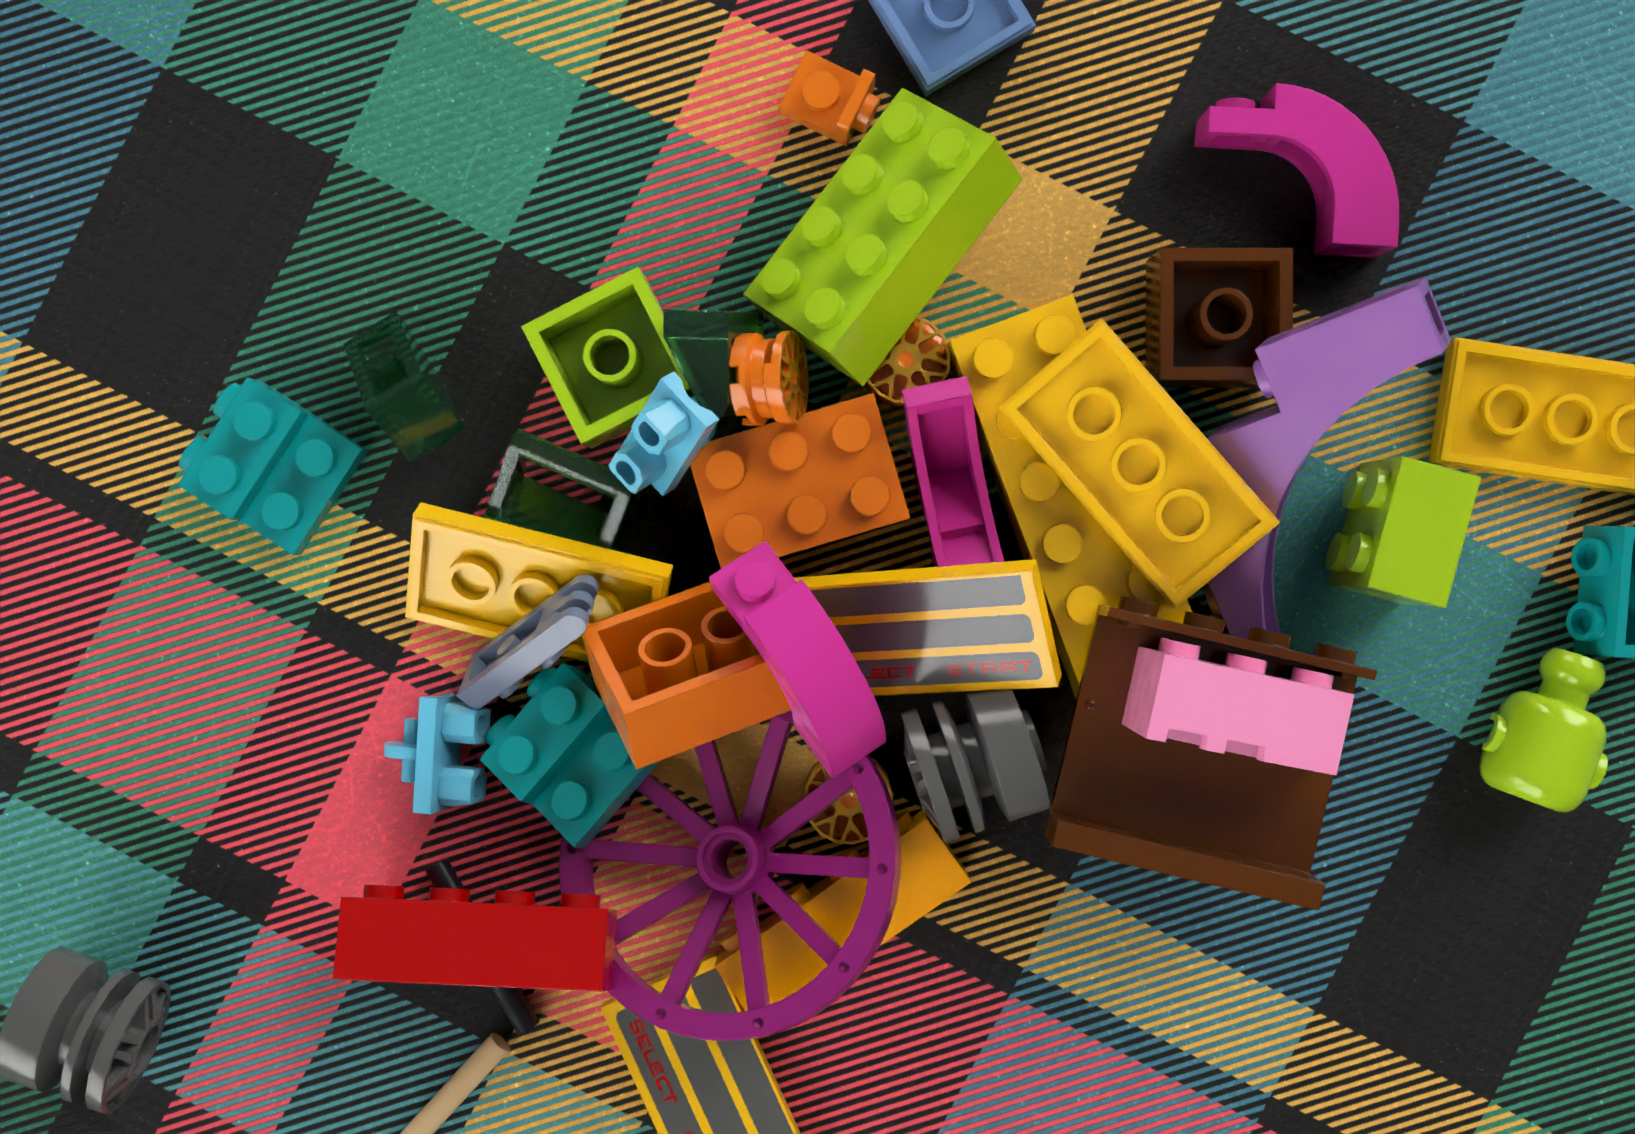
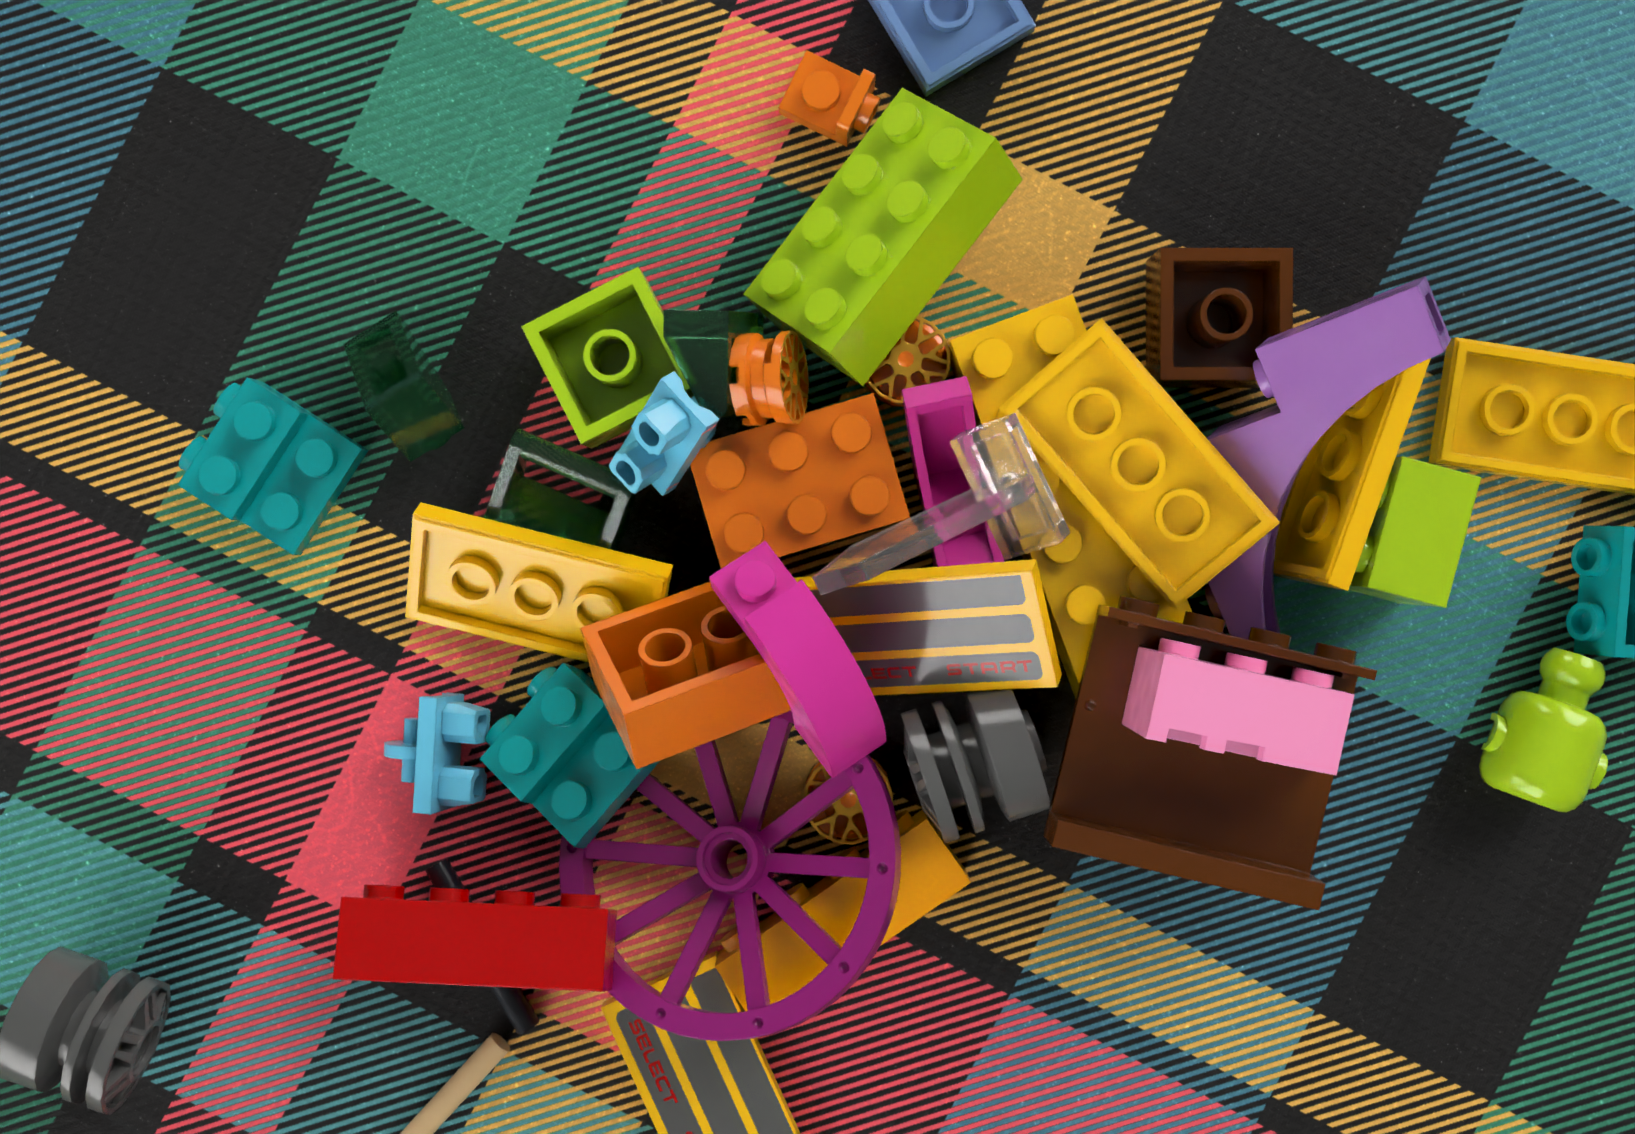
(529, 642): sand blue hinge -> none
(1004, 491): none -> clear piece
(1334, 153): dark pink arch -> none
(1343, 485): none -> yellow tile

